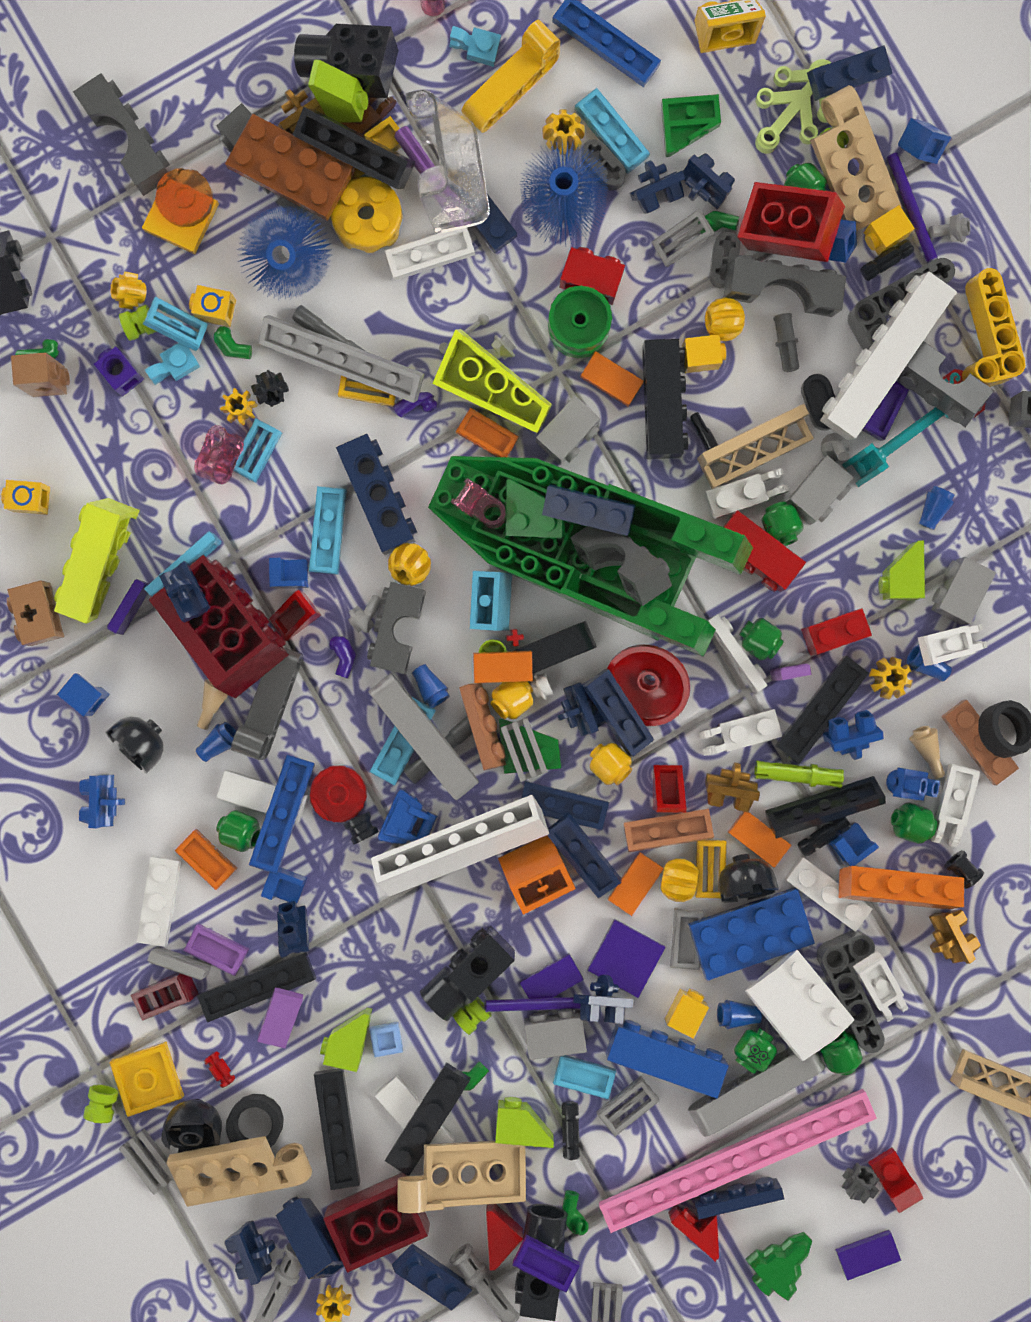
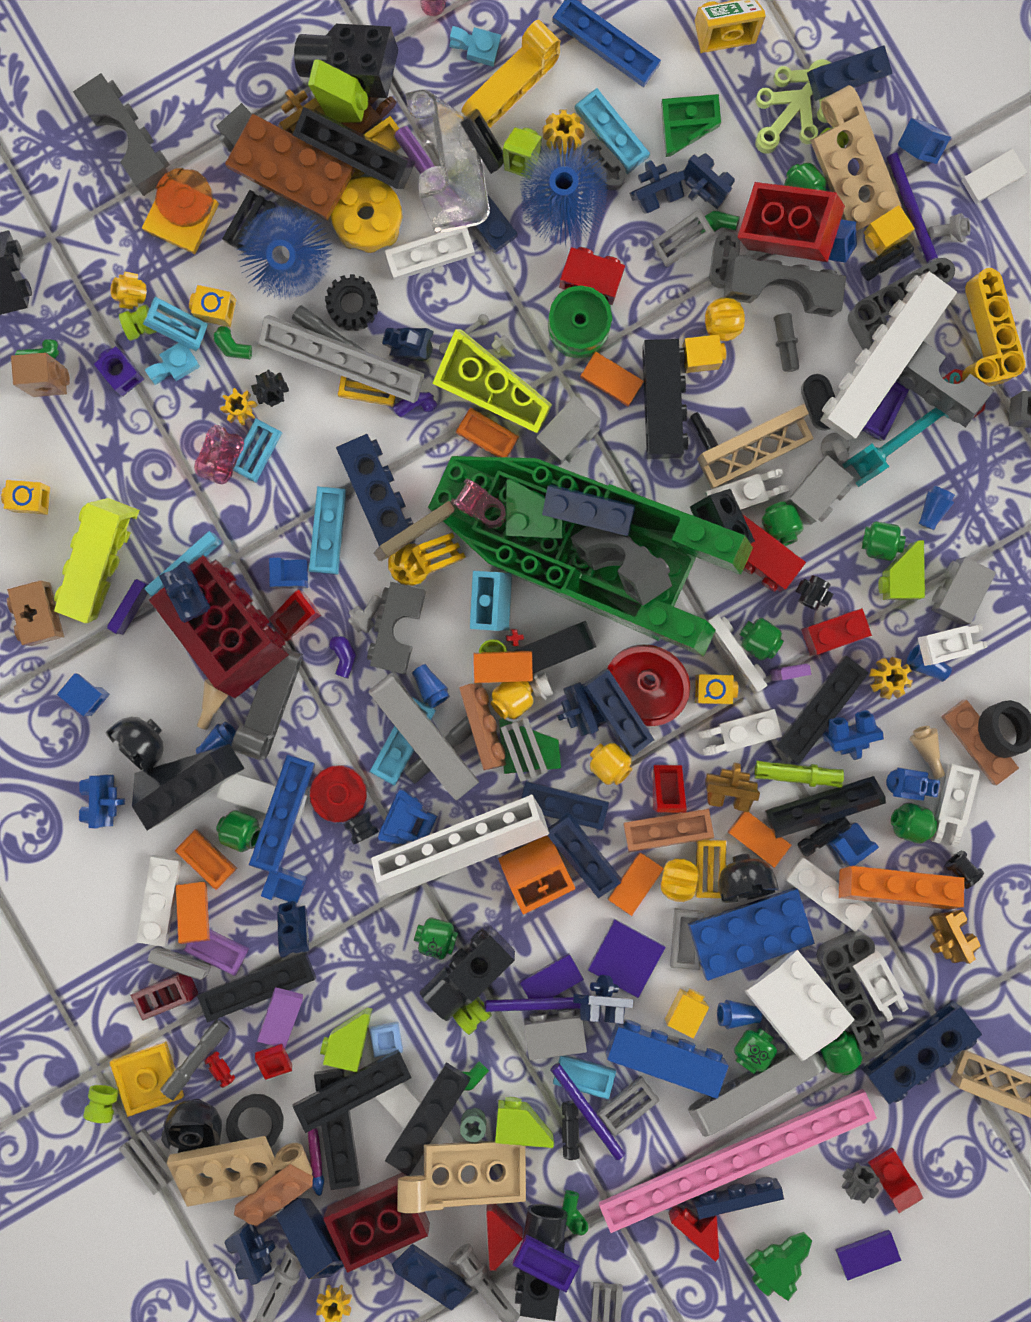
(180, 783): none -> black wedge
(183, 1073): none -> dark grey piece
(192, 912): none -> orange tile
(240, 215): none -> black tile
(273, 1061): none -> red tile
(273, 1195): none -> nougat plate
(316, 1161): none -> magenta piece
(347, 286): none -> black tyre
(351, 1091): none -> black plate
(409, 343): none -> dark blue hips
(414, 531): none -> dark tan tile
(435, 938): none -> green head
(450, 548): none -> yellow tile
(477, 1132): none -> sand green bush
(483, 140): none -> black tile
(518, 151): none -> lime slope
(587, 1111): none -> dark purple bar
(715, 689): none -> yellow brick
(724, 511): none -> black brick
(814, 592): none -> black gear
(883, 541): none -> green head
(905, 1052): none -> dark blue brick
(994, 176): none -> white tile

